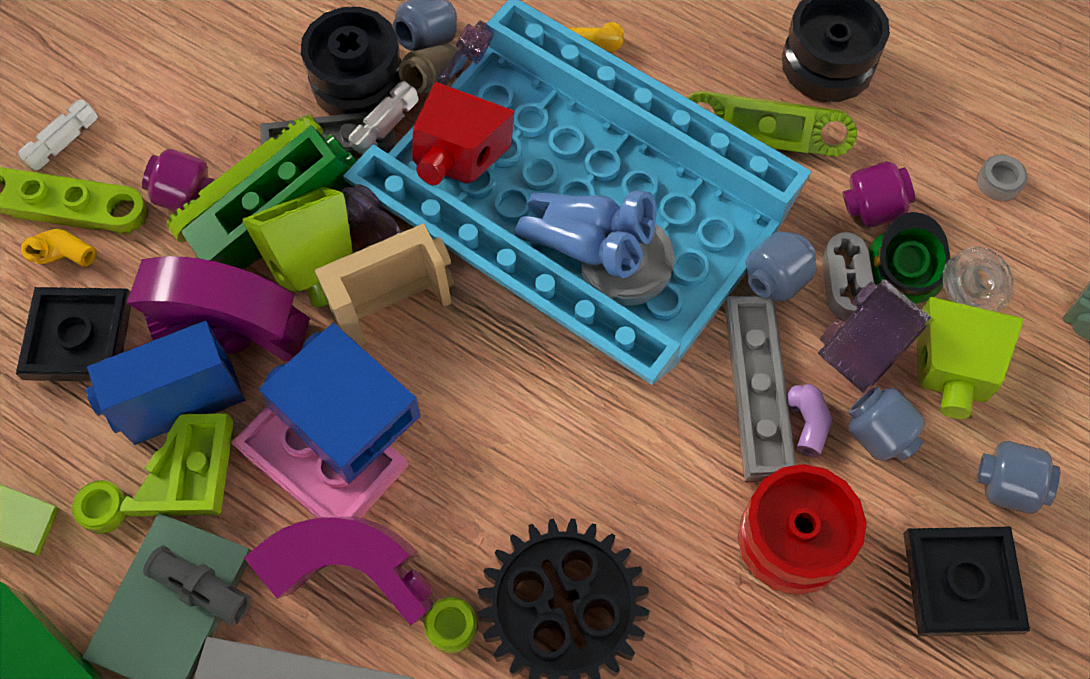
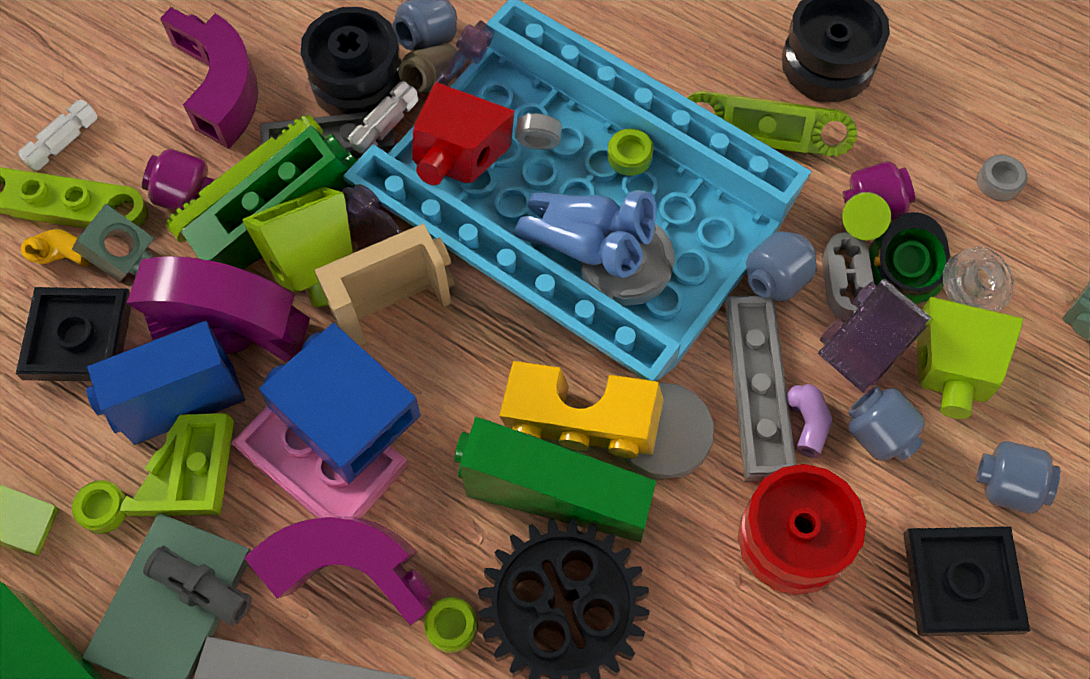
(109, 224): none -> sand green brick
(229, 93): none -> magenta arch
(538, 131): none -> light grey tile
(551, 480): none -> green slope
(607, 37): yellow arm -> none
(621, 420): none -> yellow arch
(630, 152): none -> lime tile
(681, 437): none -> light grey tile
(866, 216): none -> lime tile

